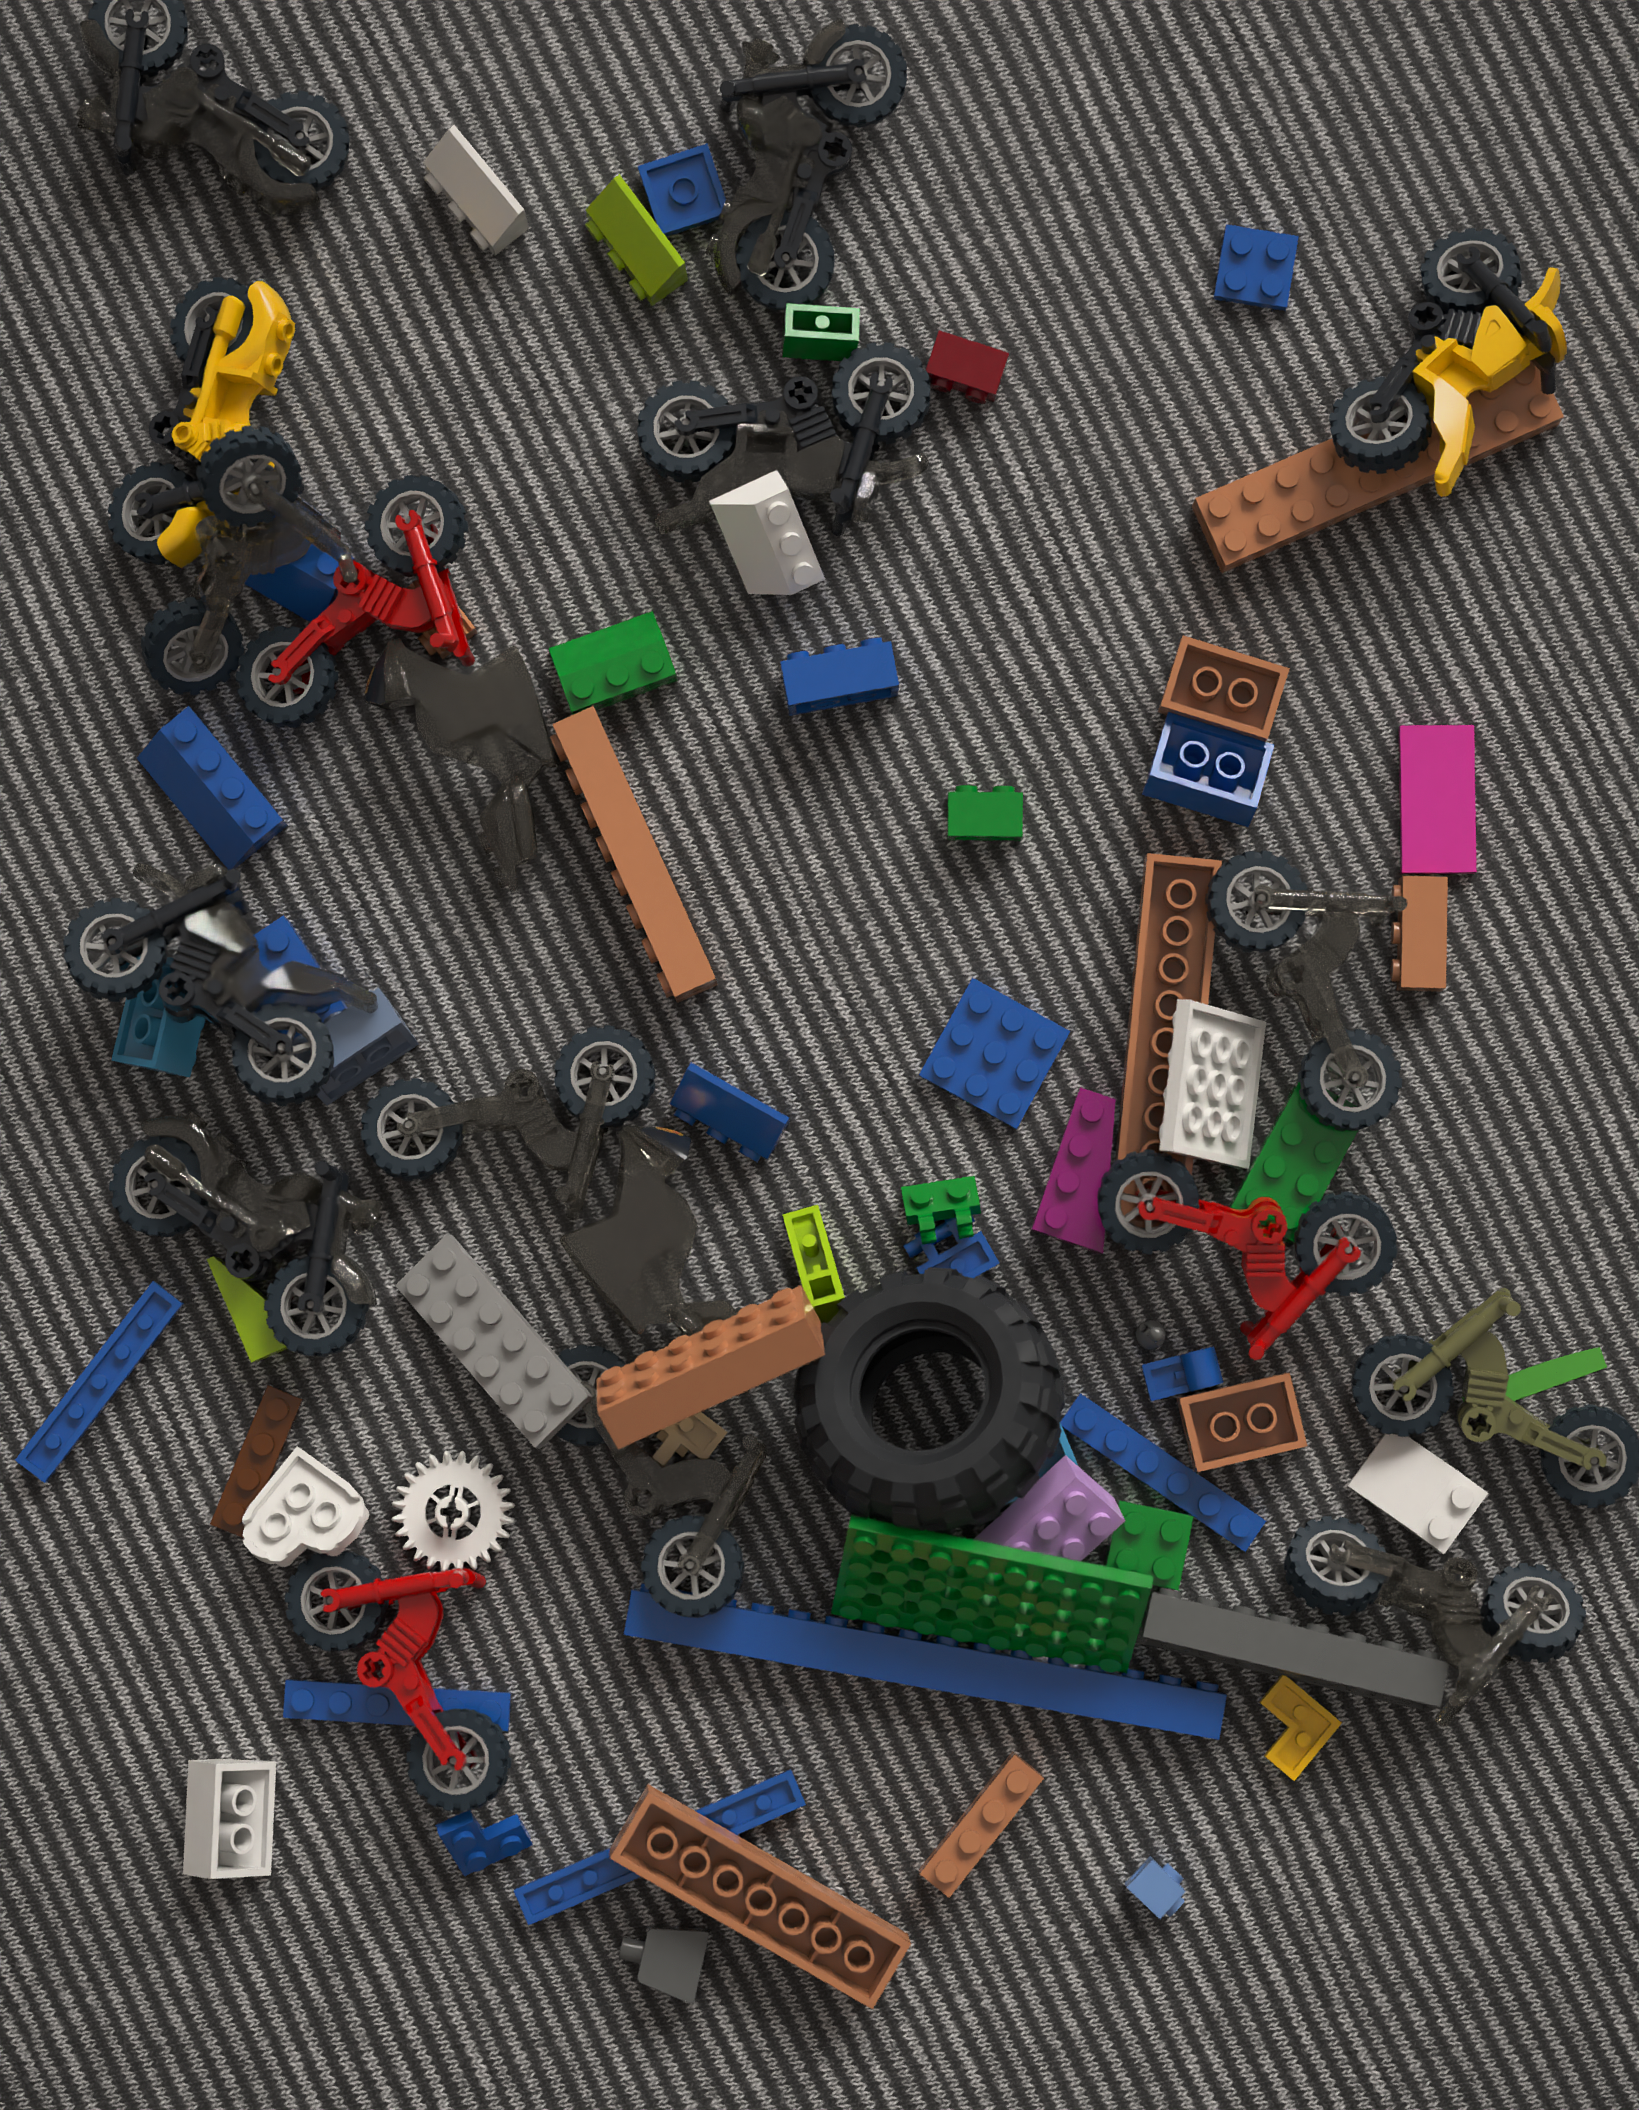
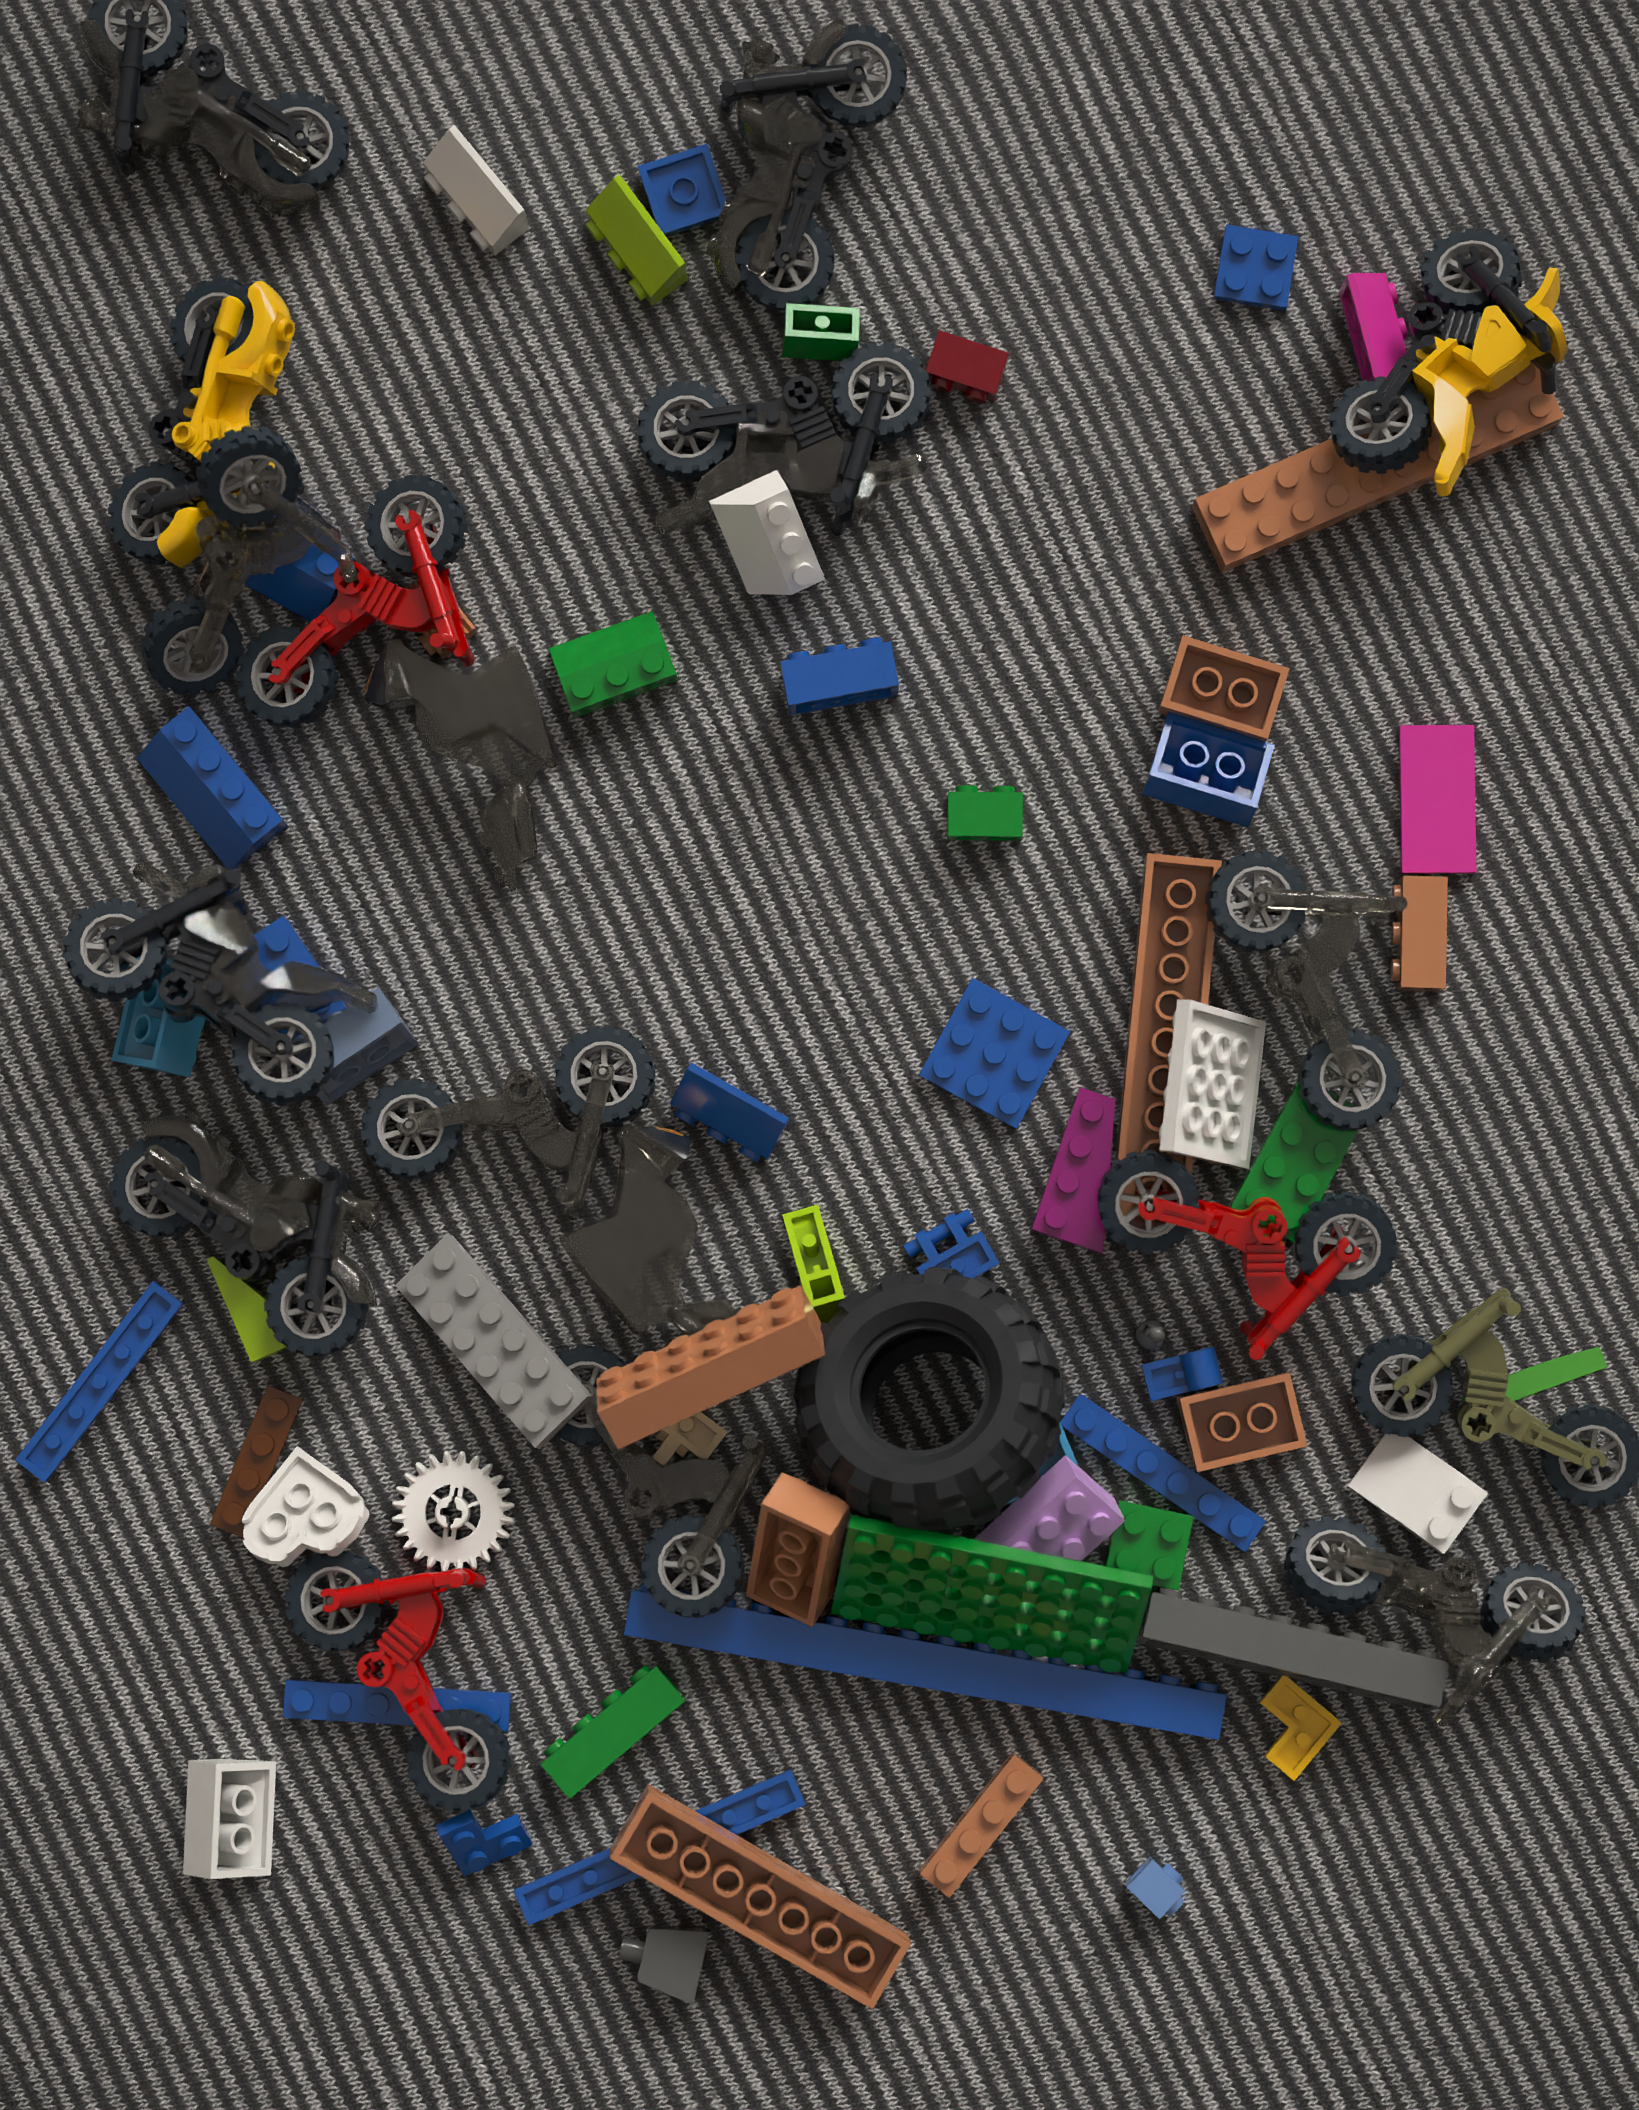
(613, 1731): none -> green brick
(635, 855): nougat brick -> none
(797, 1549): none -> nougat brick
(942, 1201): green plate -> none
(1373, 323): none -> dark pink slope

